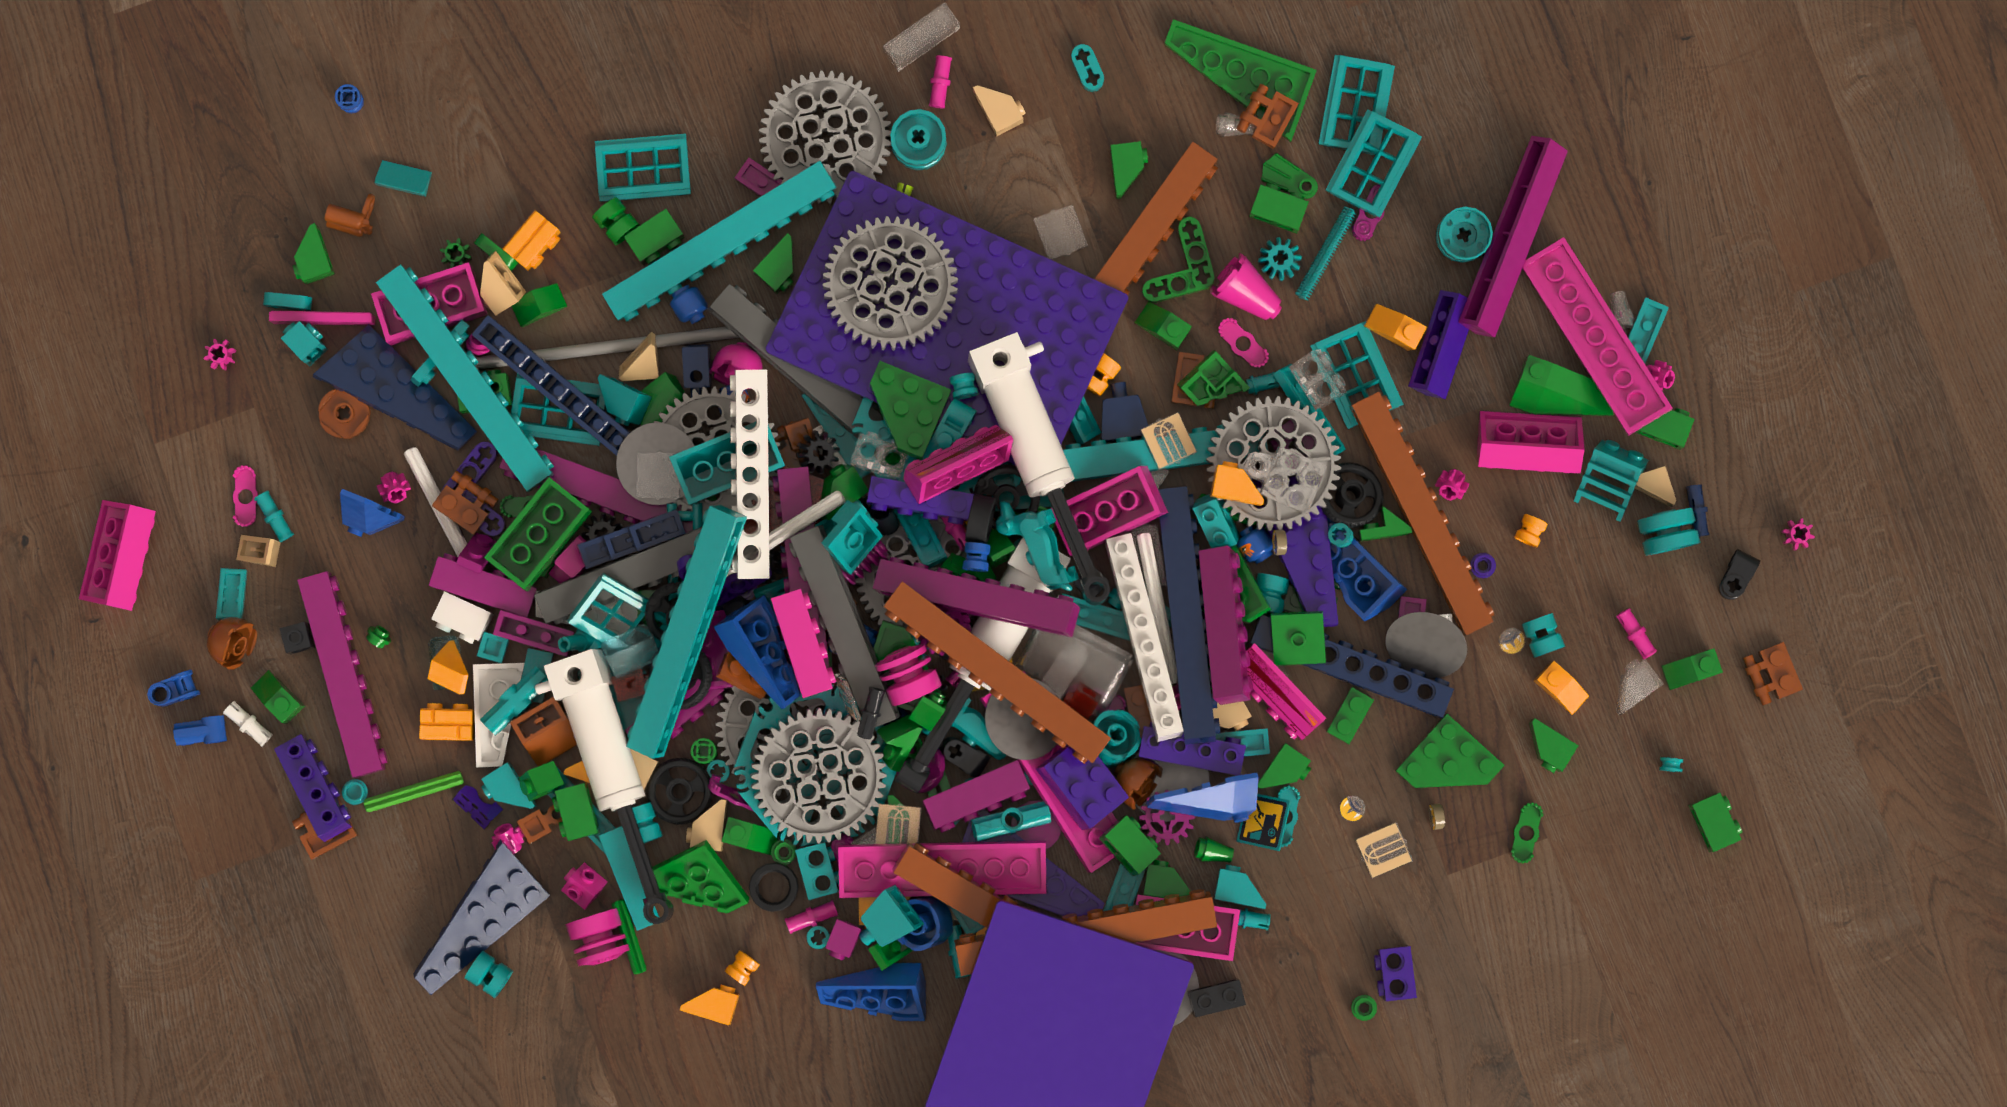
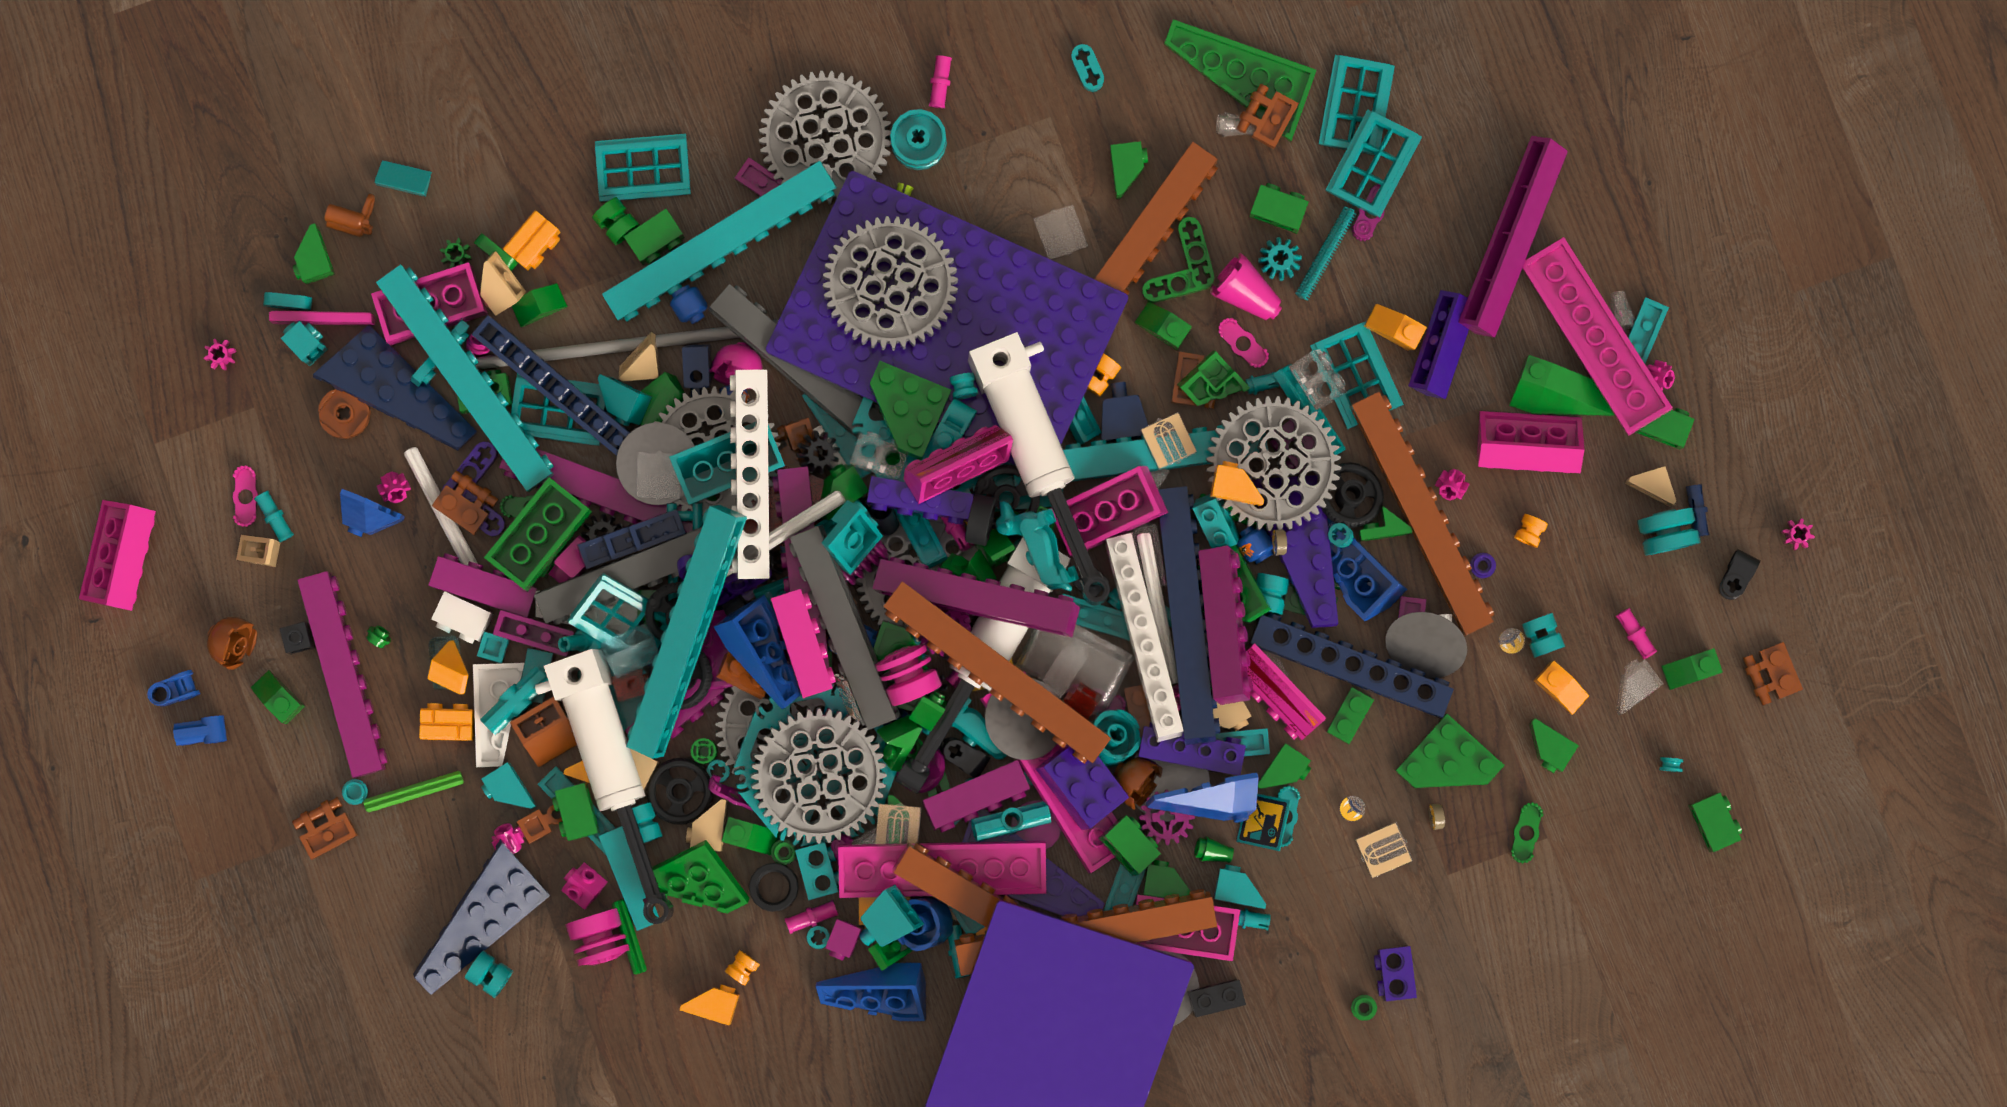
(231, 593): teal plate -> none
(248, 723): white pin -> none
(313, 787): dark purple brick -> none
(353, 102): blue wheel -> none
(474, 552): magenta plate -> none
(488, 810): dark purple piece -> none
(540, 781): green brick -> none
(778, 266): green slope -> none
(870, 713): black axle -> none
(921, 37): clear brick -> none
(973, 560): blue wheel -> none
(999, 109): tan slope -> none
(1274, 472): clear plate -> none
(1287, 176): green piece -> none
(1298, 638): green plate -> none
(1470, 221): teal wheel -> none
(1618, 464): teal plate -> none

